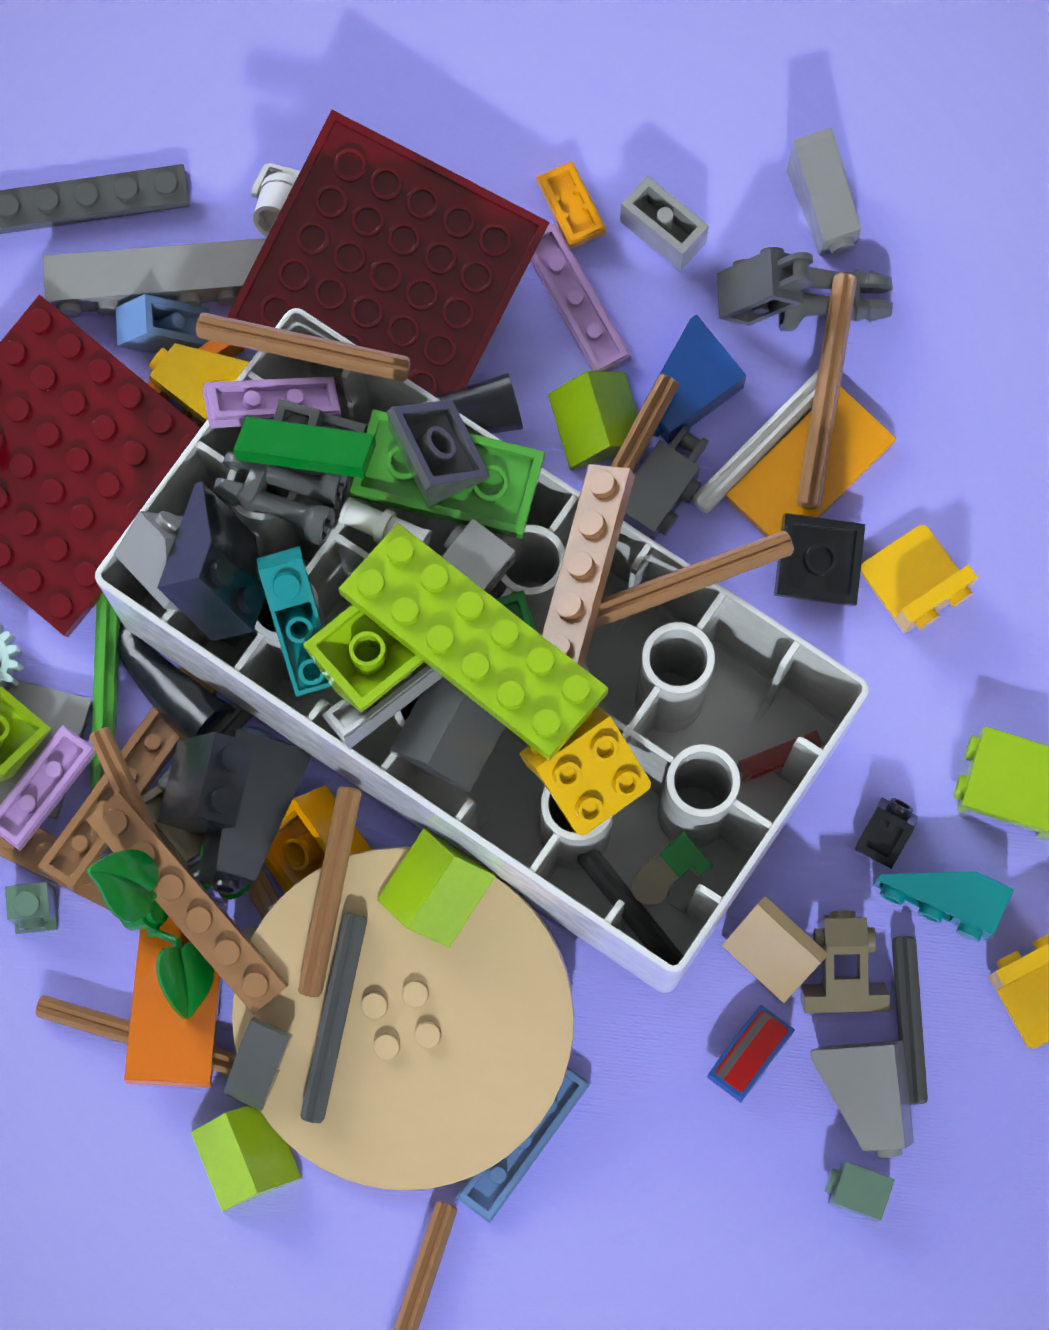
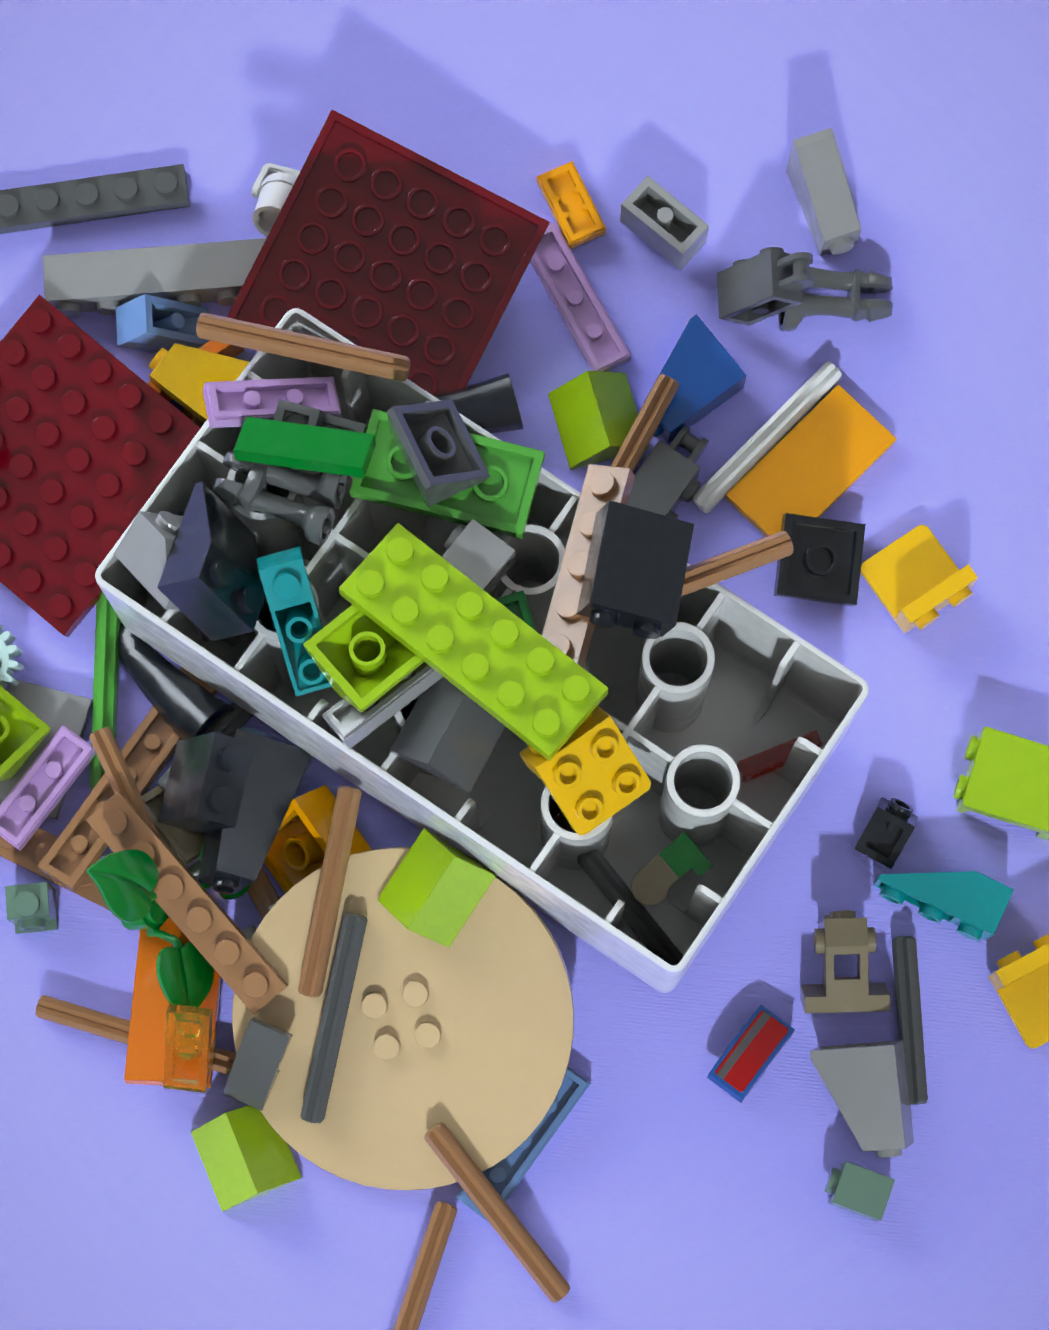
(188, 1048): none -> clear yellow slope
(376, 521): white pin -> none
(497, 1212): none -> medium nougat axle
(635, 570): none -> black brick
(774, 949): tan tile -> none
(827, 391): medium nougat axle -> none

